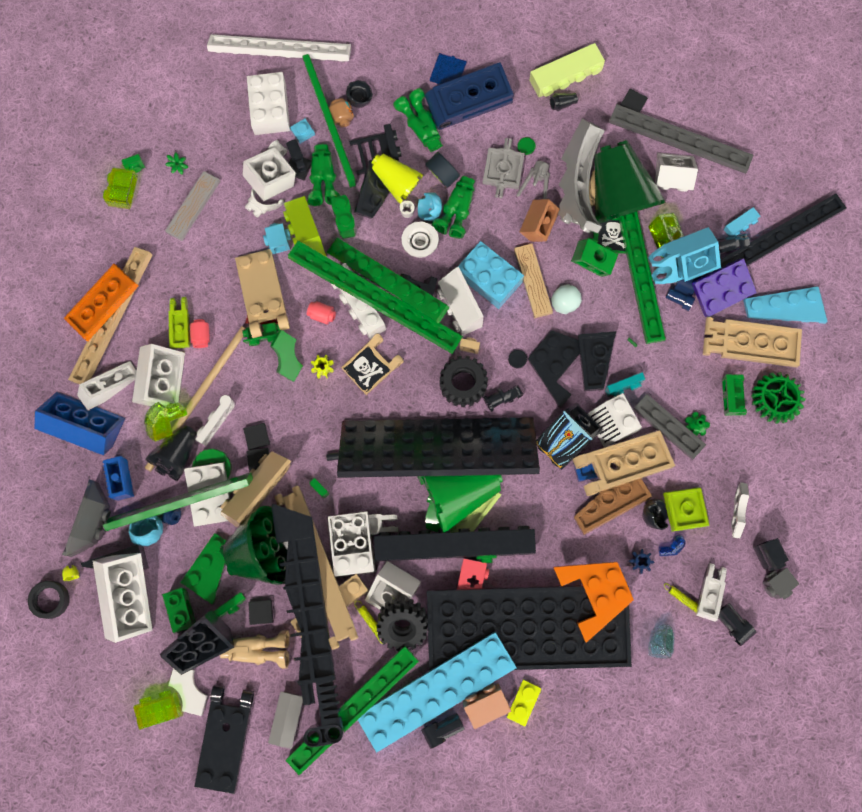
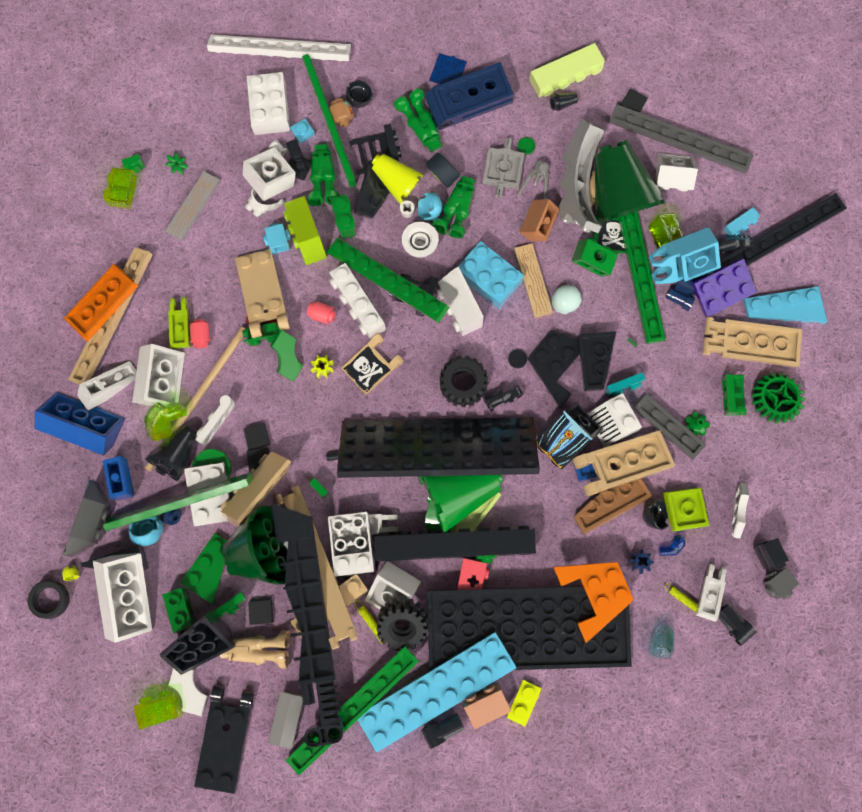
(374, 297): green plate -> none
(470, 345): tan plate -> none

